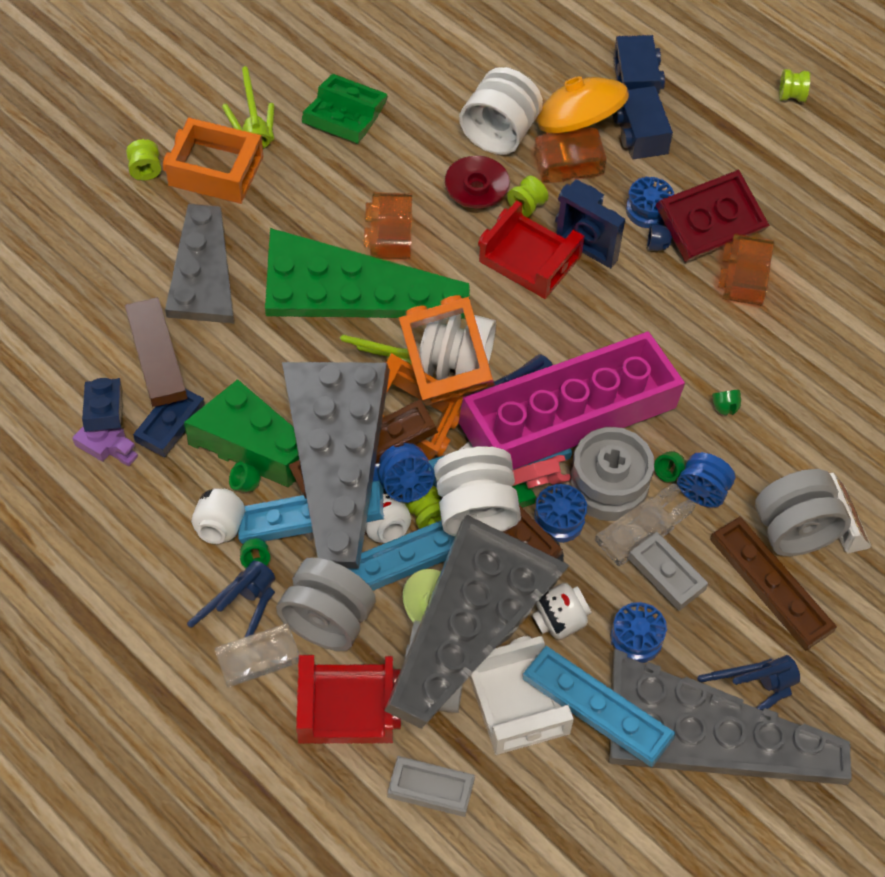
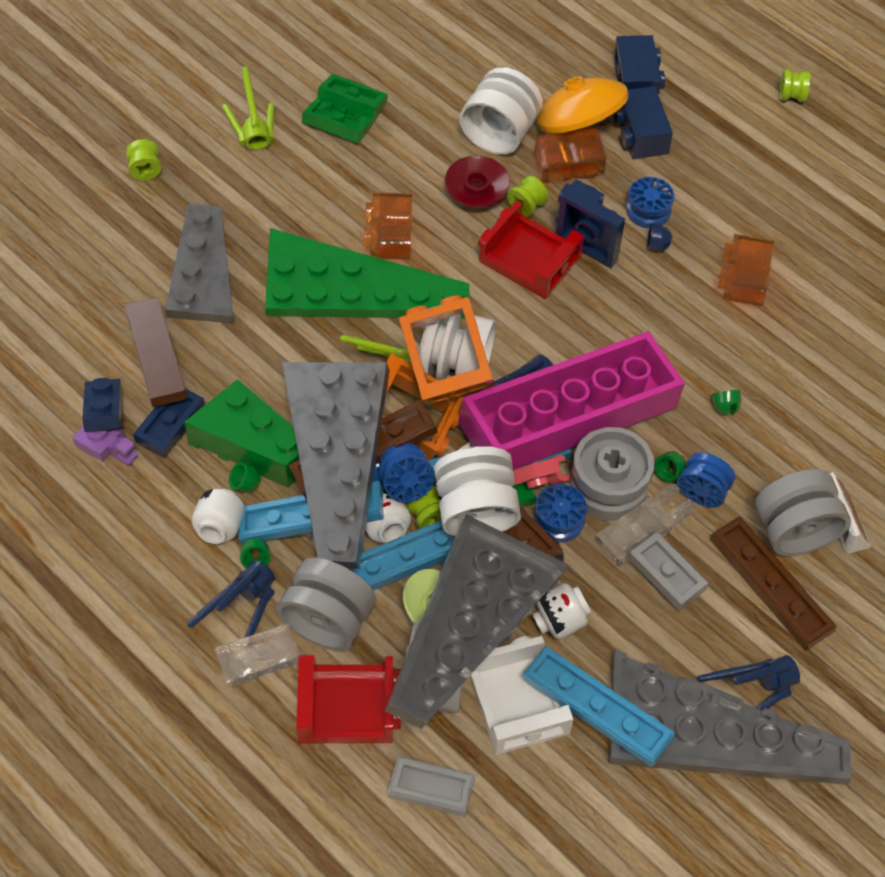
(209, 181): orange window -> none
(639, 632): blue wheel -> none
(711, 215): dark red tile -> none

